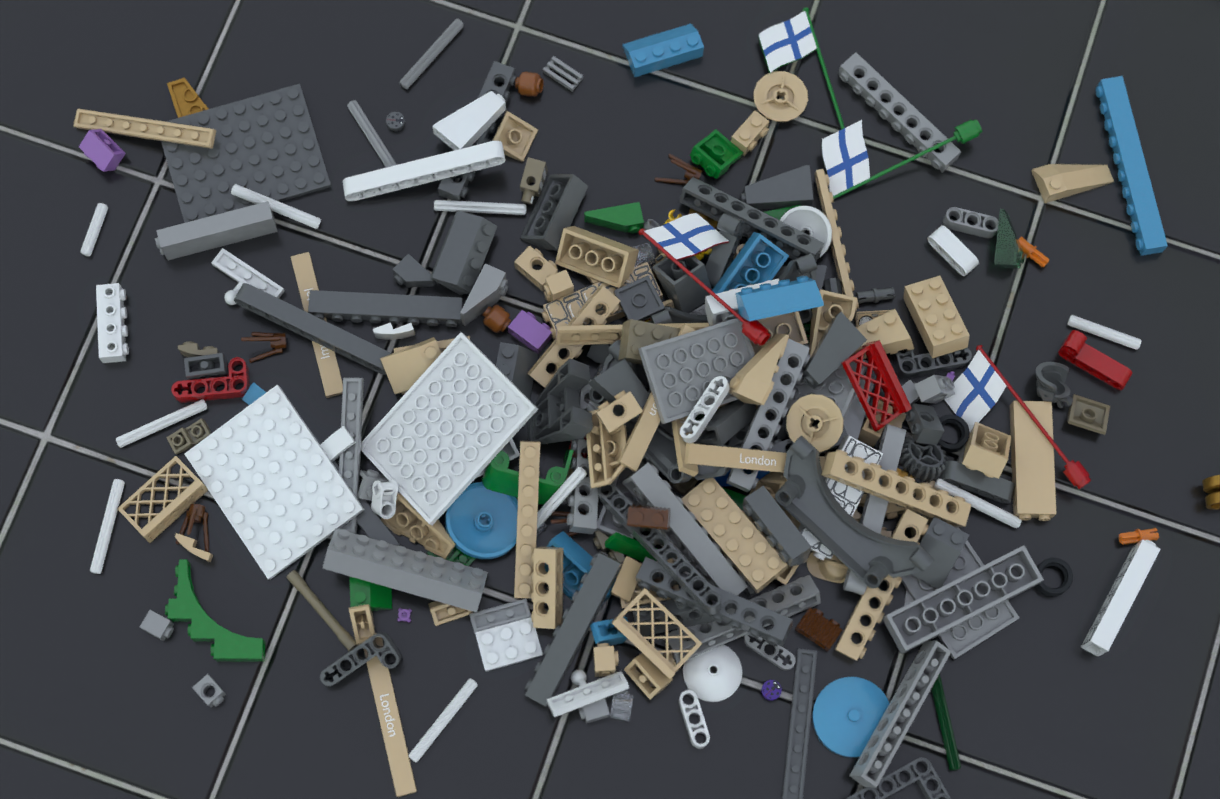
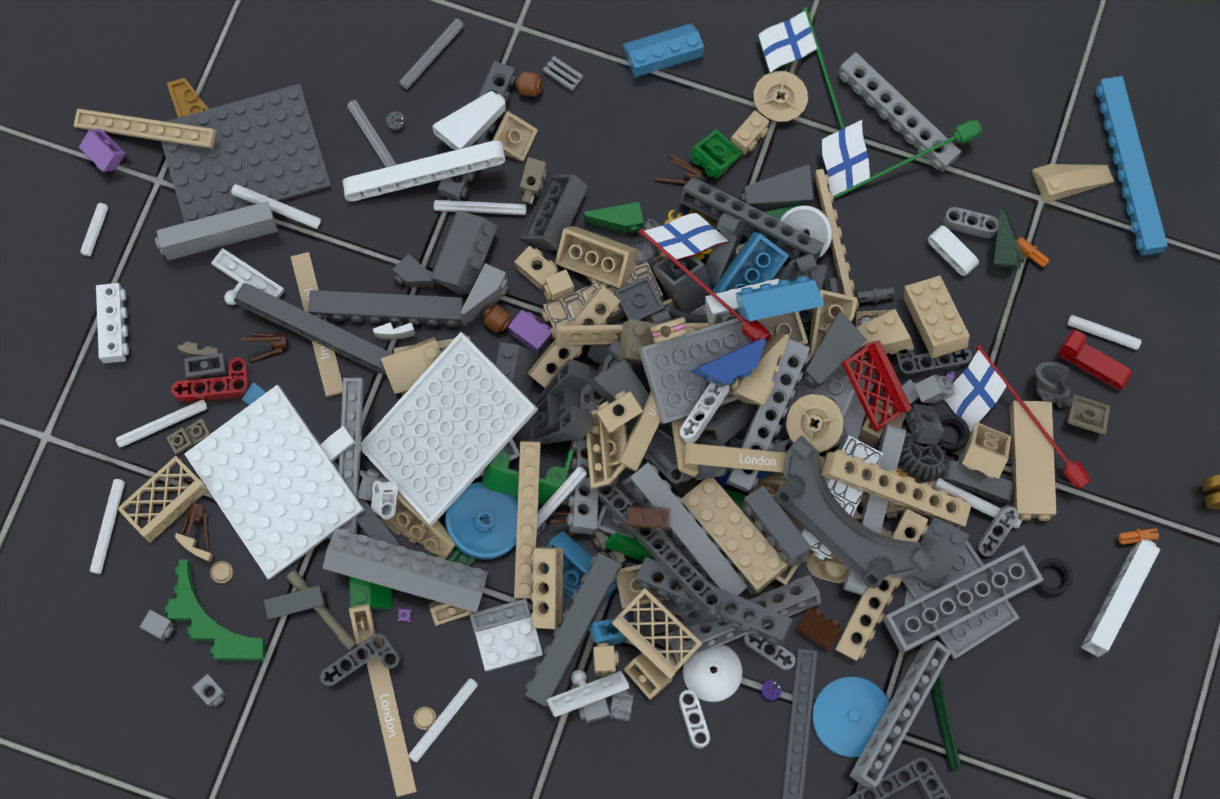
(221, 572): none -> tan piece
(294, 602): none -> dark grey tile
(424, 718): none -> tan piece
(626, 580): tan slope -> none
(669, 329): none -> tan head
(732, 364): none -> blue wedge
(989, 531): none -> light grey beam

